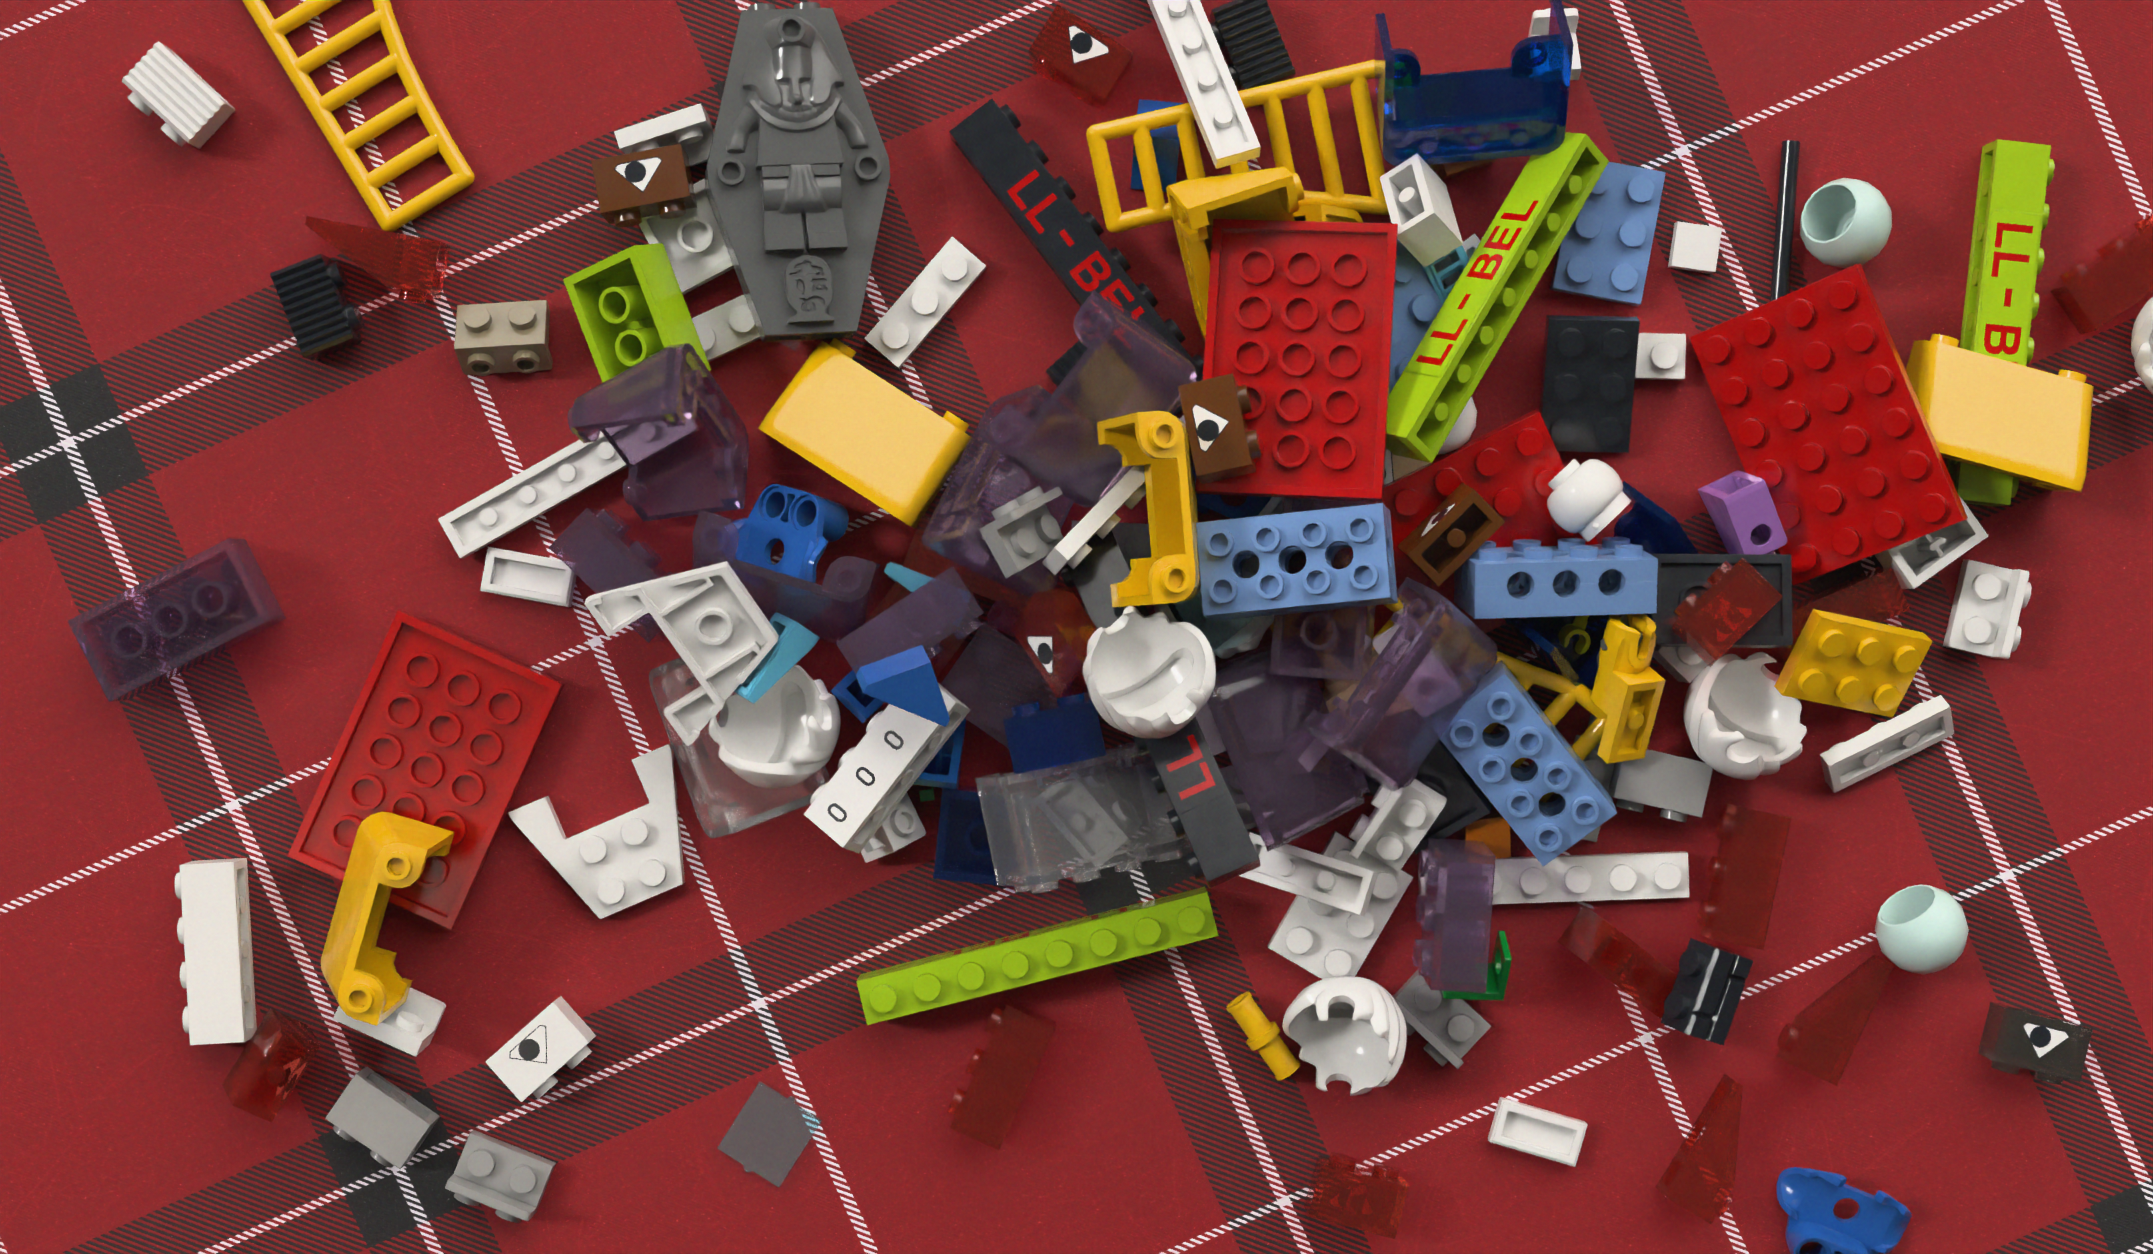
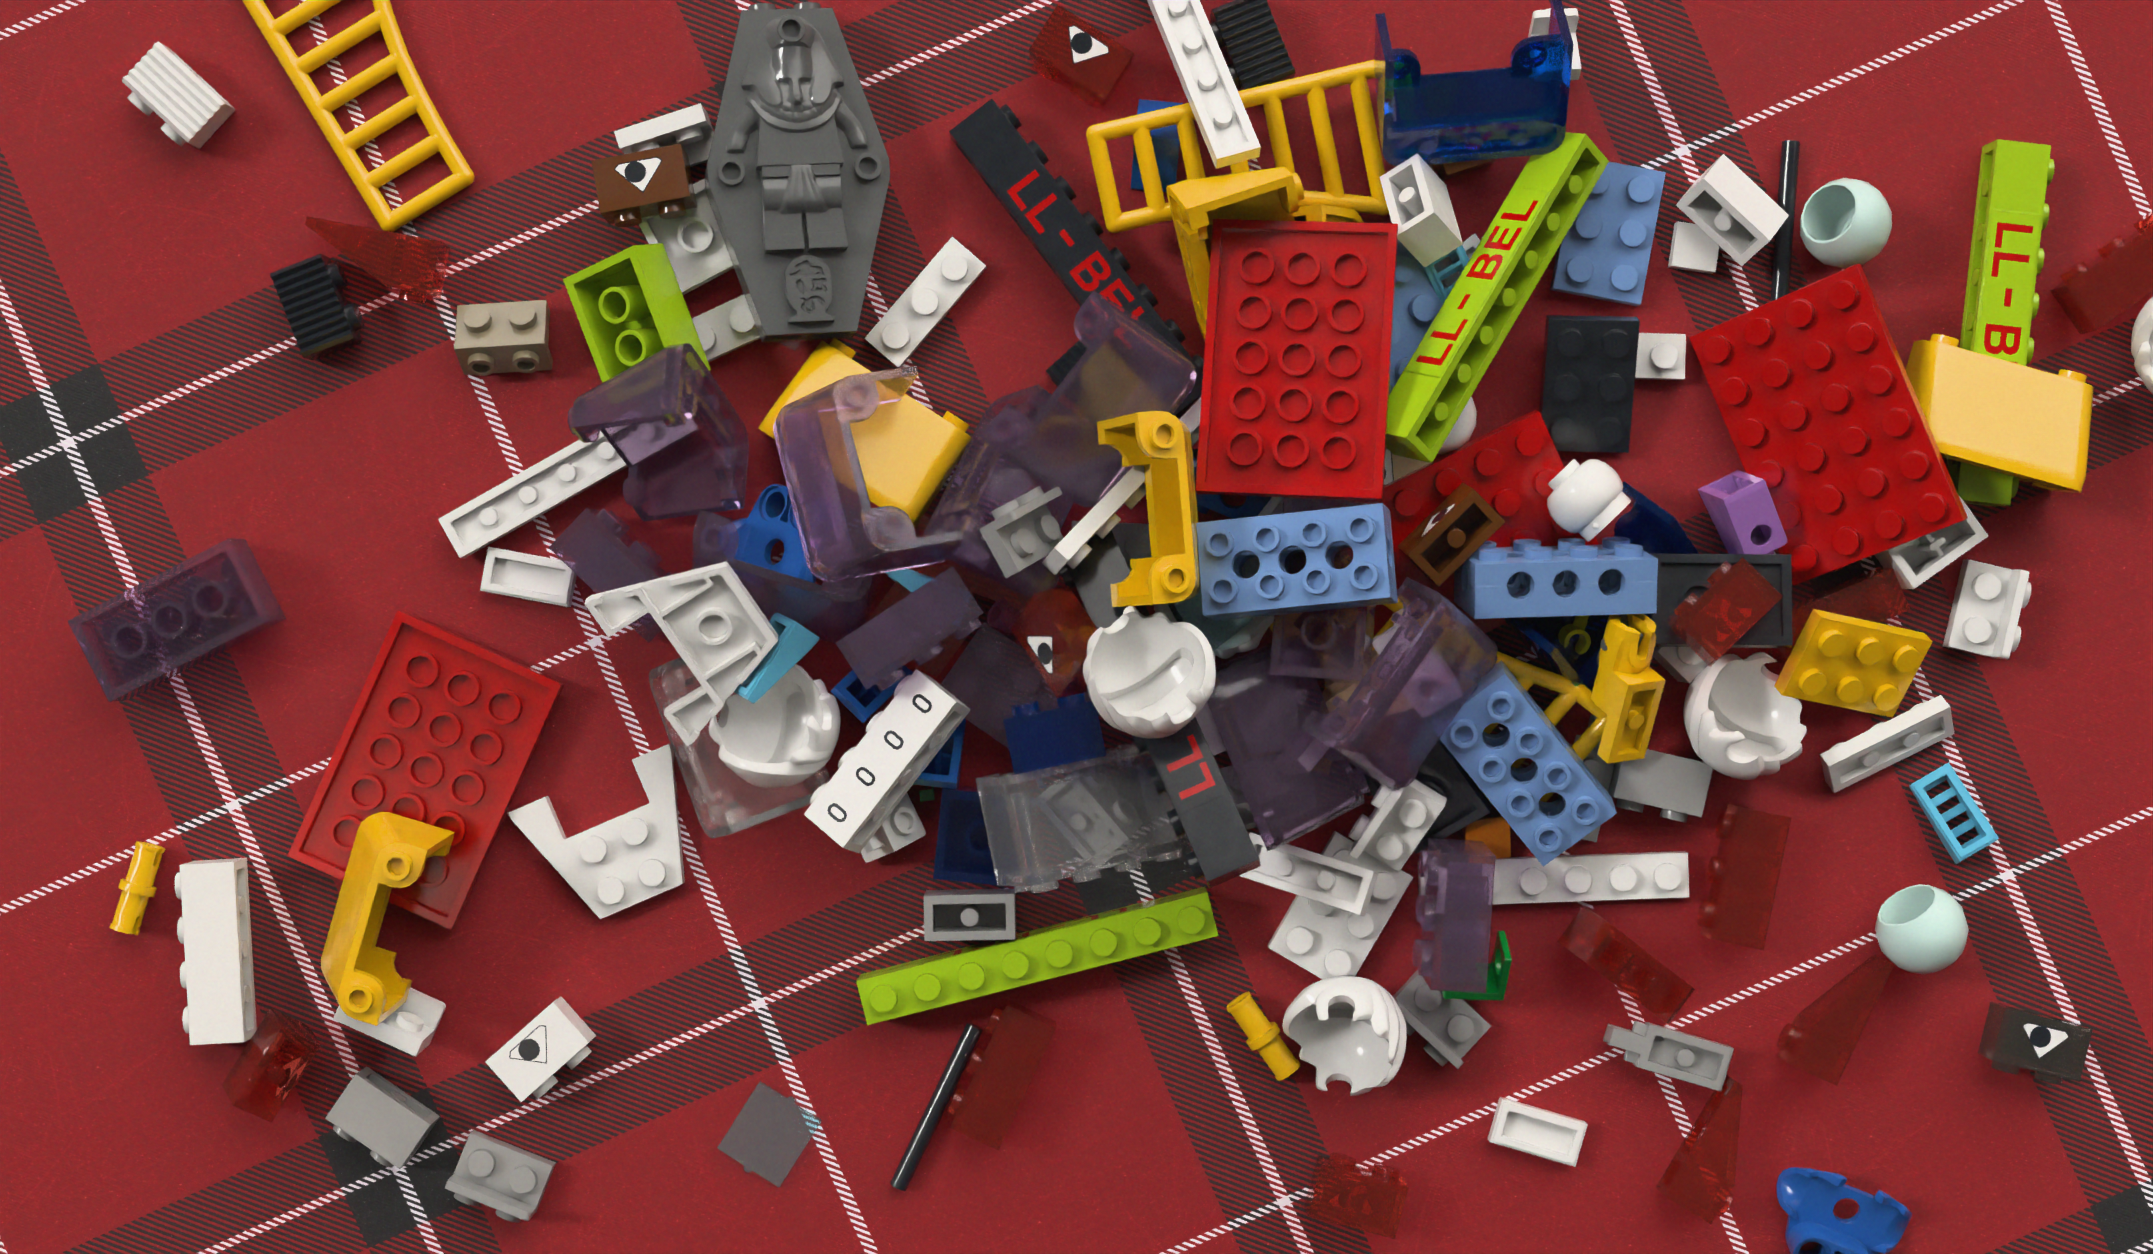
(137, 888): none -> yellow pin
(827, 486): none -> clear purple windscreen
(907, 683): blue slope -> none
(936, 1106): none -> black bar
(969, 914): none -> light grey brick
(1218, 428): reddish brown brick -> none
(1672, 1053): none -> light grey hinge
(1706, 991): black brick -> none
(1732, 210): none -> white brick
(1967, 804): none -> medium azure slope

